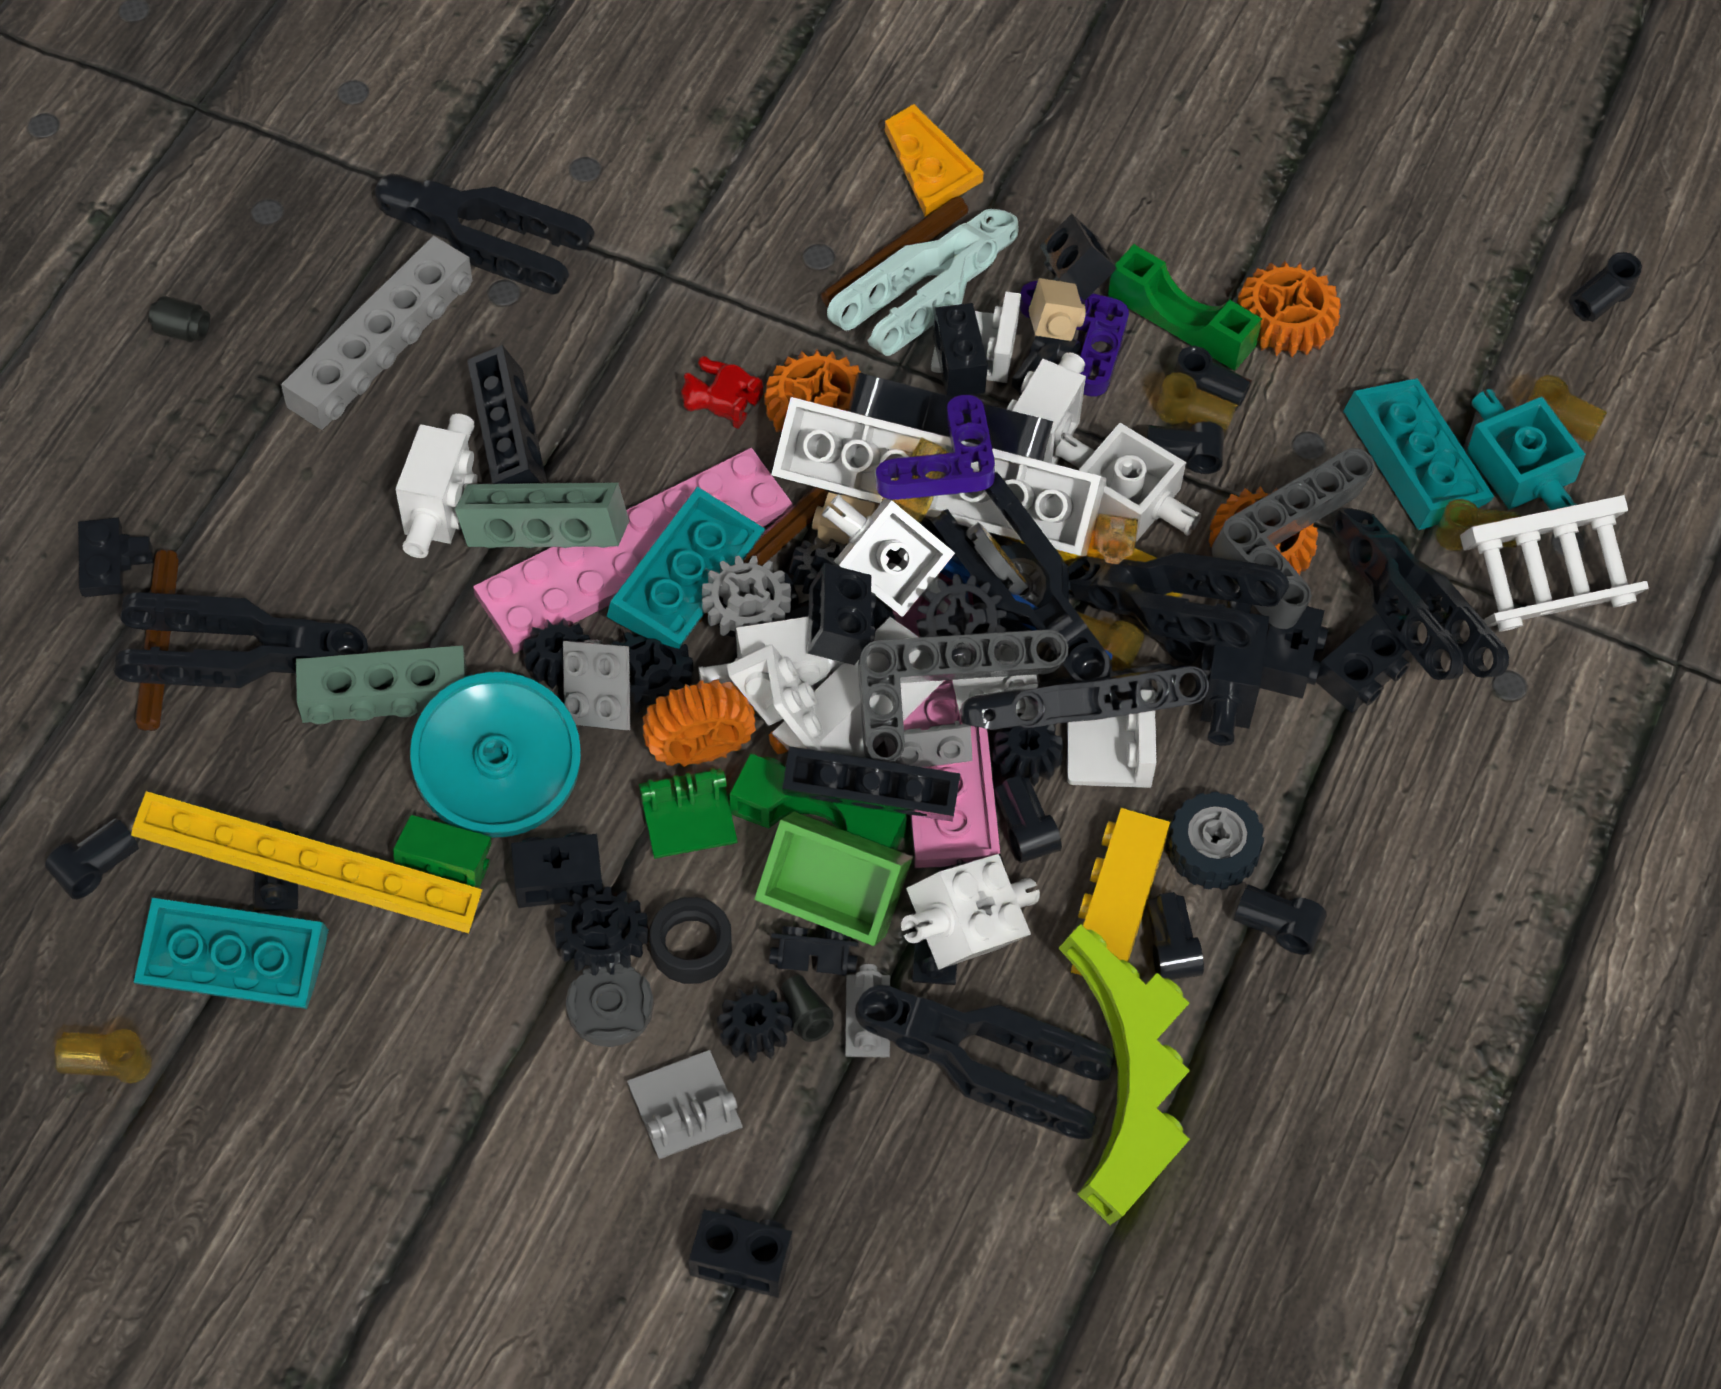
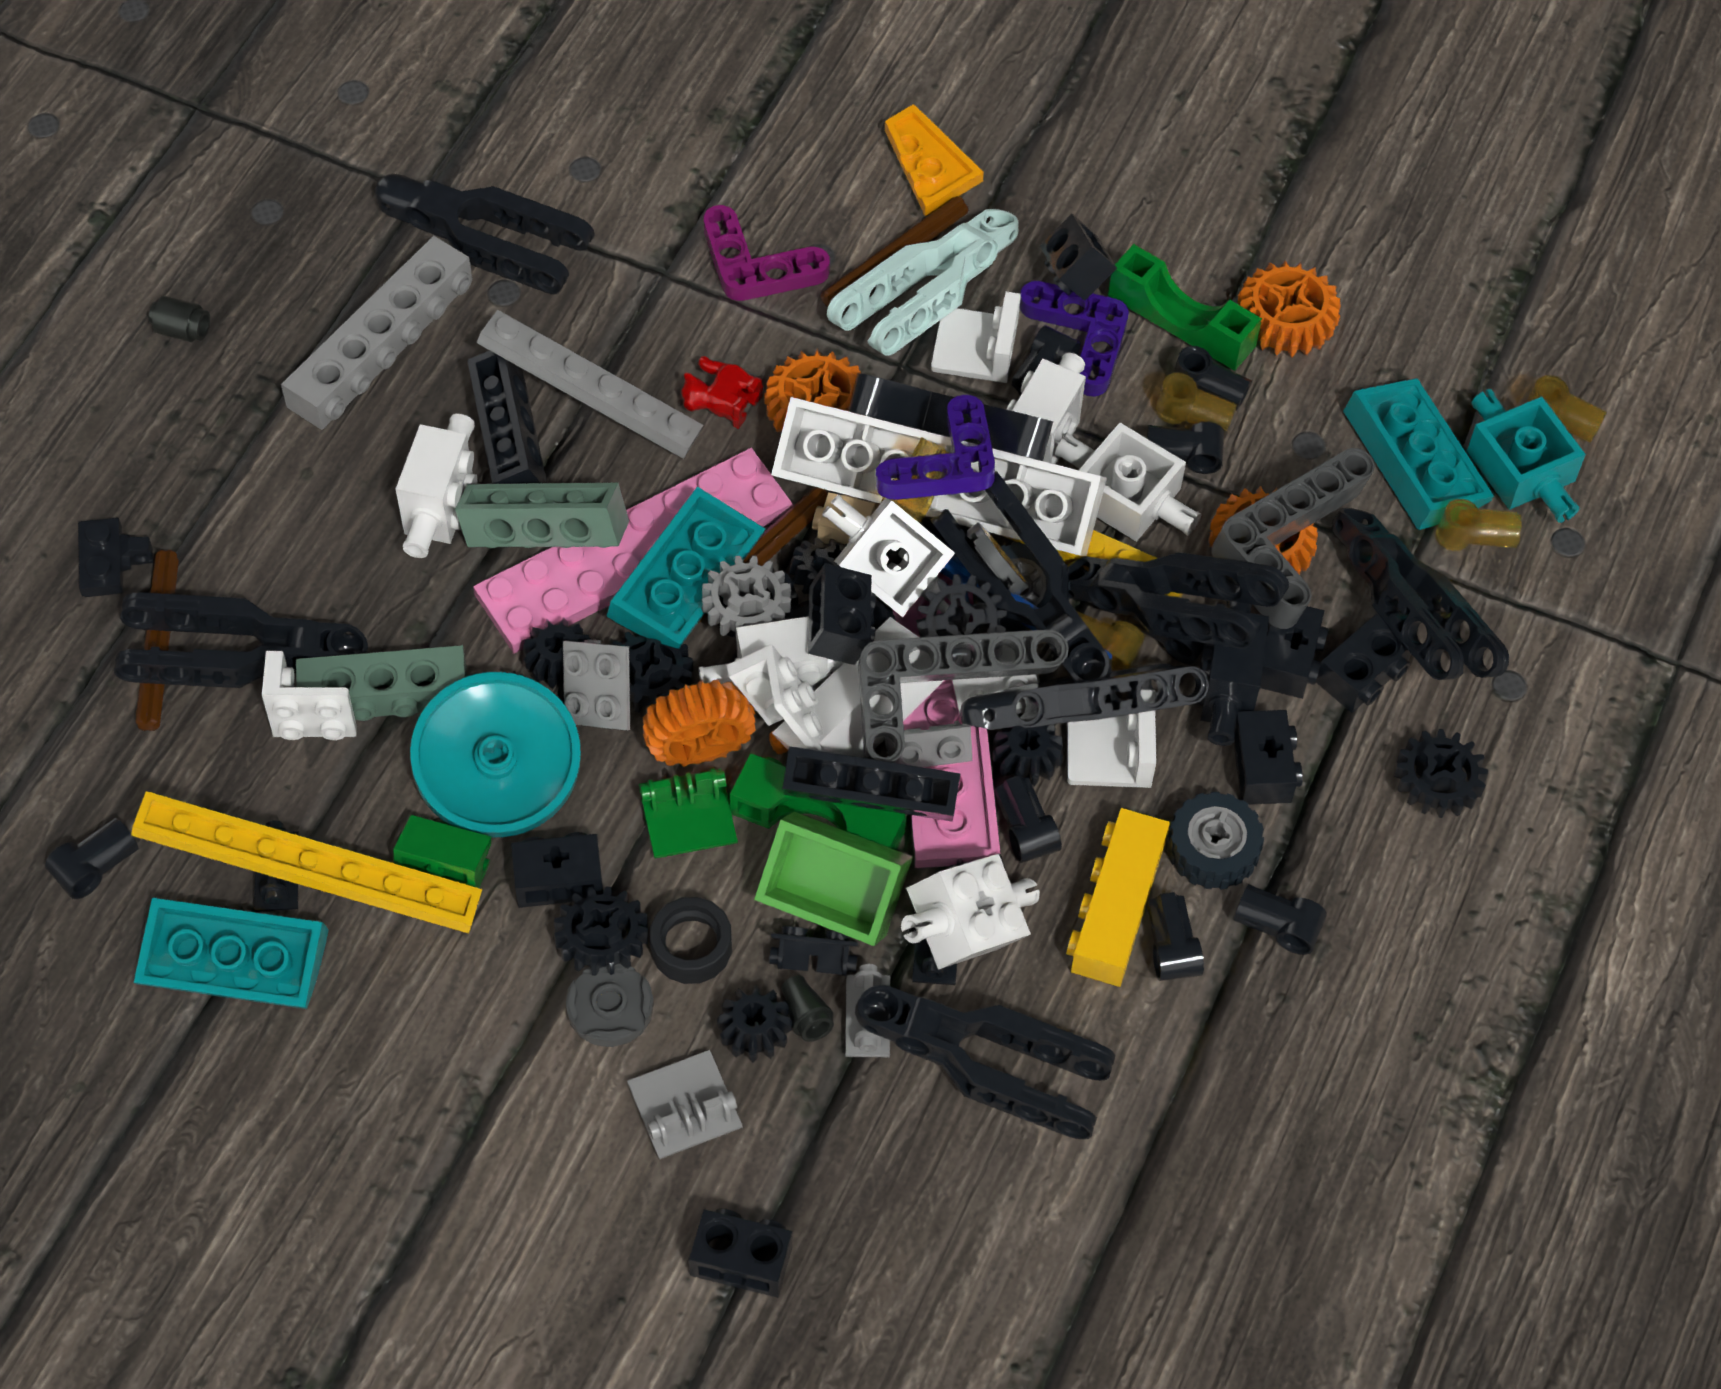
(101, 1054): clear yellow piece -> none
(304, 710): none -> white bracket
(590, 383): none -> light grey plate
(745, 267): none -> magenta beam
(960, 350): black brick -> none
(1056, 309): tan brick -> none
(1115, 537): clear yellow piece -> none
(1136, 1015): lime arch -> none
(1266, 757): none -> black brick
(1441, 773): none -> black gear
(1564, 525): white fence -> none
(1607, 287): black piece -> none

